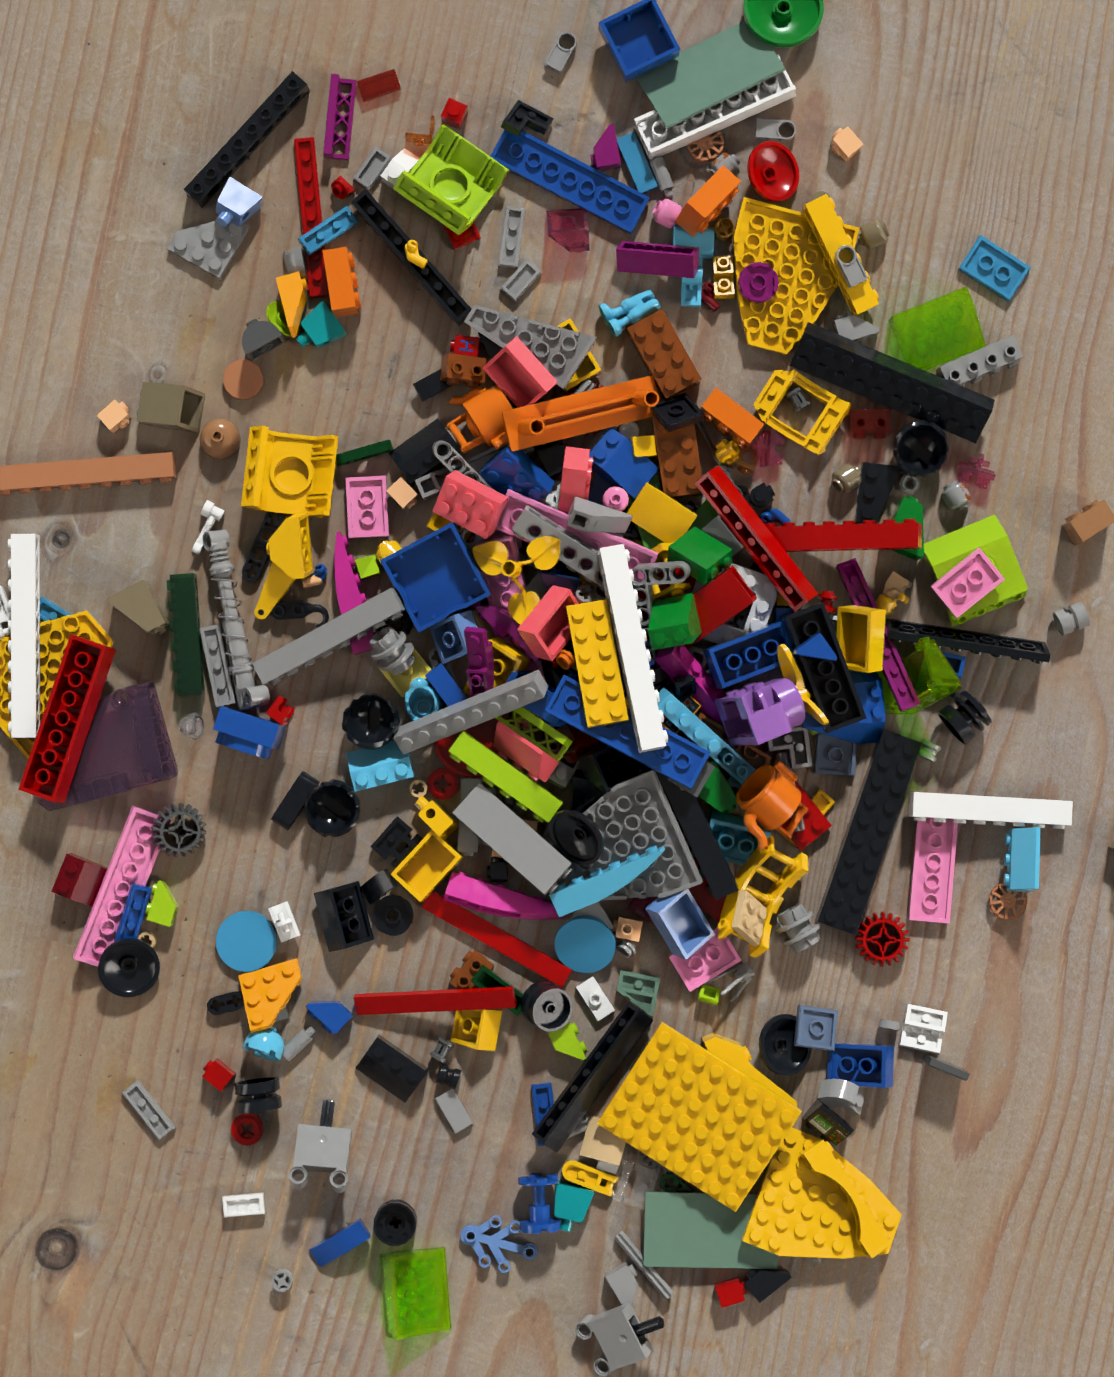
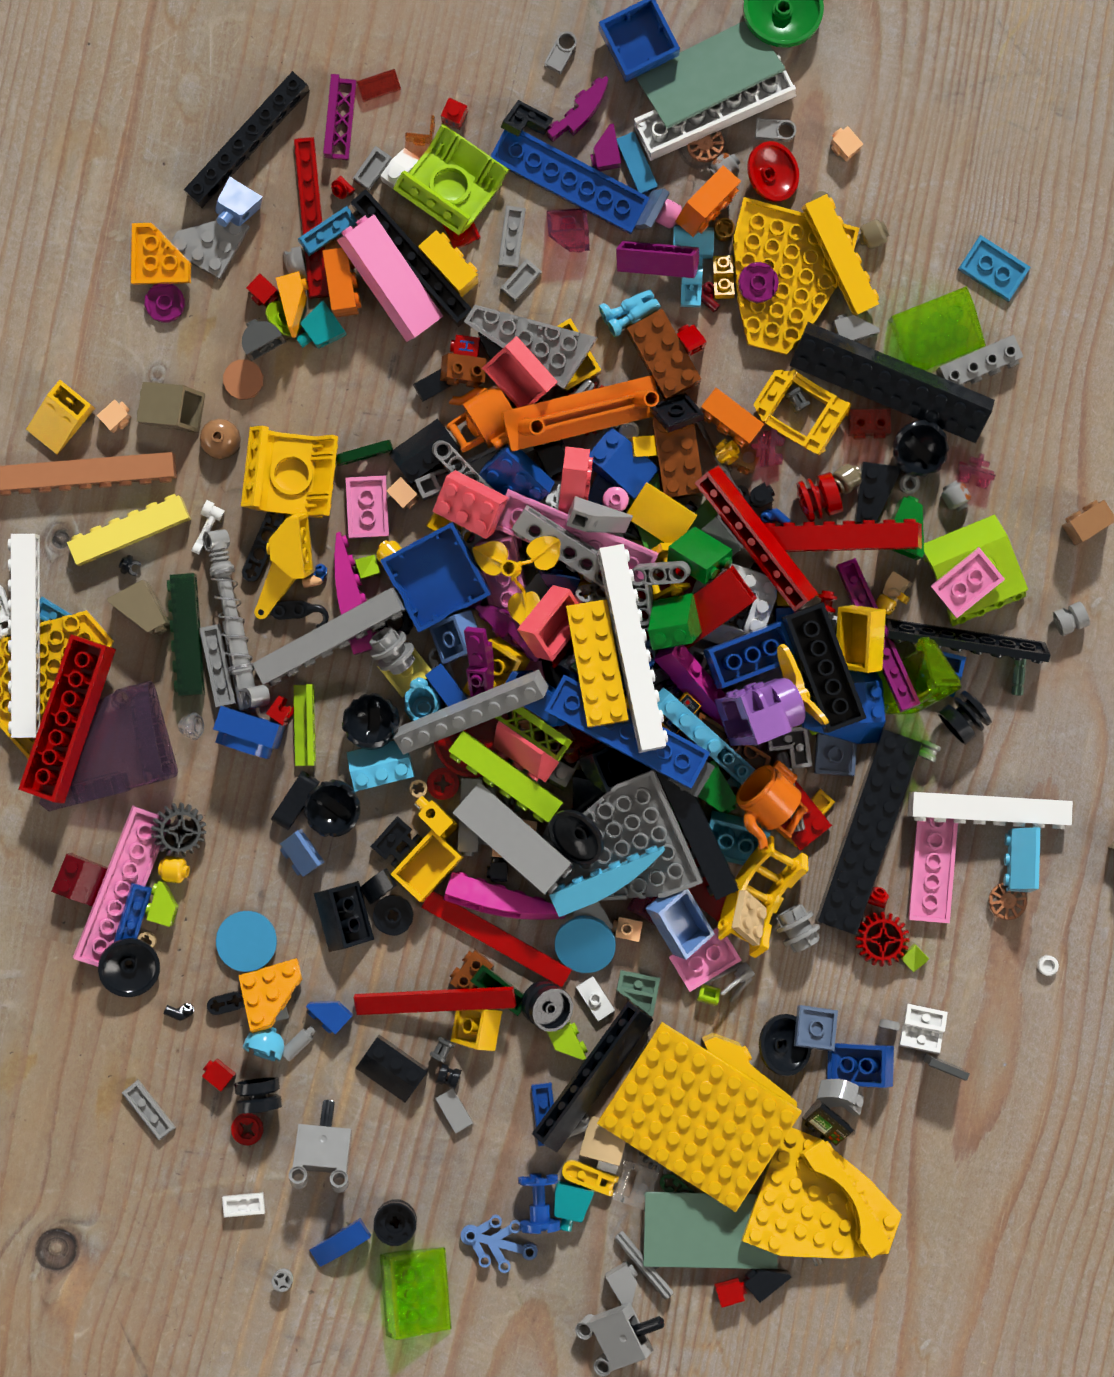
(59, 417): none -> yellow slope
(126, 565): none -> black plate
(129, 530): none -> light yellow brick
(156, 258): none -> light orange plate
(164, 302): none -> magenta tile
(173, 869): none -> yellow head
(179, 1013): none -> black arm
(262, 291): none -> red brick
(284, 921): white hips -> none
(301, 853): none -> medium blue slope
(304, 725): none -> lime fence
(389, 277): none -> bright pink brick
(413, 256): yellow arm -> none
(450, 262): none -> yellow brick
(566, 659): orange plate -> none
(586, 106): none -> magenta slope
(626, 948): light grey plate -> none
(652, 208): none -> sand blue tile
(662, 176): light grey cylinder -> none
(684, 686): black tile -> none
(691, 339): none -> red slope
(816, 648): blue slope -> none
(819, 497): none -> red wheel
(853, 271): light grey piece -> none
(878, 897): none -> red plate
(914, 958): none -> lime slope
(1018, 677): none -> sand green axle
(1047, 965): none -> white tile

